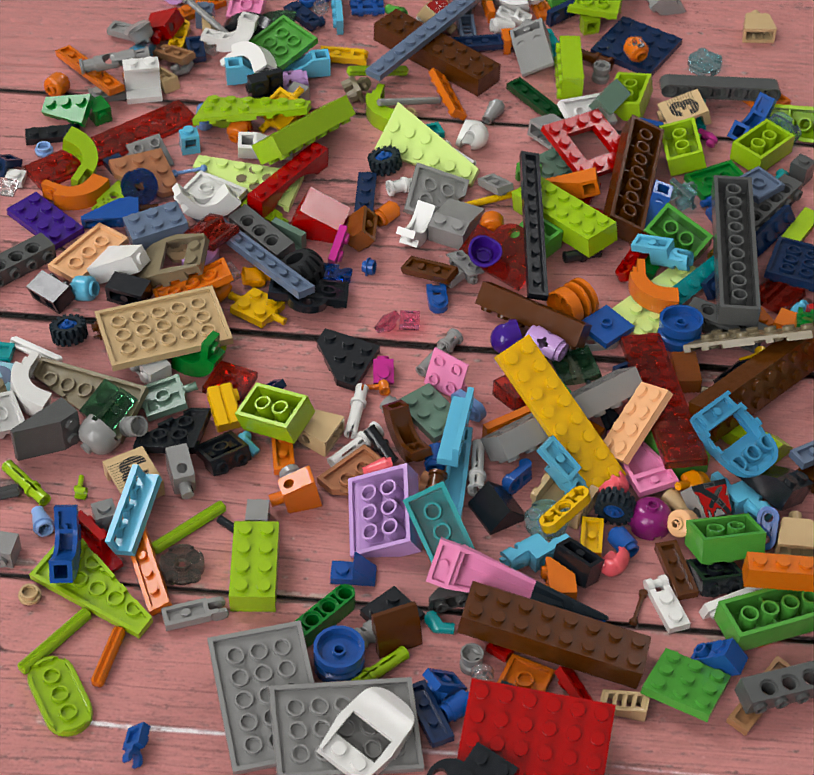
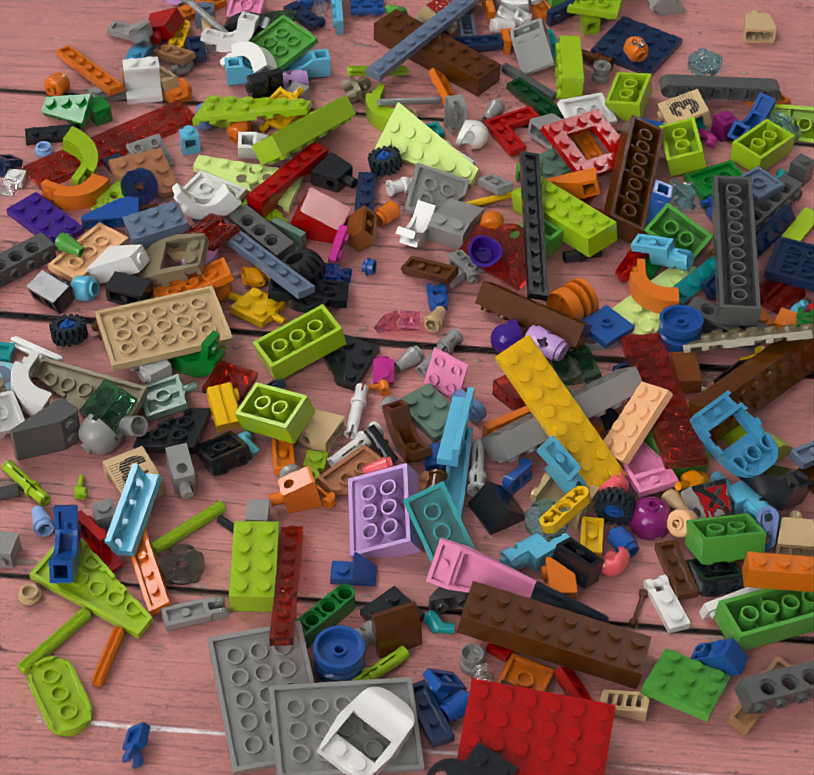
(68, 244): none -> bright green cone
(98, 62): light grey piece -> none
(180, 93): none -> orange bracket
(202, 168): medium blue hinge -> none
(286, 586): none -> clear red plate
(299, 342): none -> lime brick
(317, 461): none -> lime plate
(328, 500): none -> orange hand
(333, 174): none -> black torso
(347, 55): yellow plate -> none
(410, 358): none -> light grey cone
(434, 320): none -> tan cone
(454, 112): none -> light grey hinge
(502, 128): none -> red plate
(515, 73): none -> dark grey axle
(587, 145): none -> orange tile
(611, 97): sand green panel -> none
(722, 124): none -> magenta brick

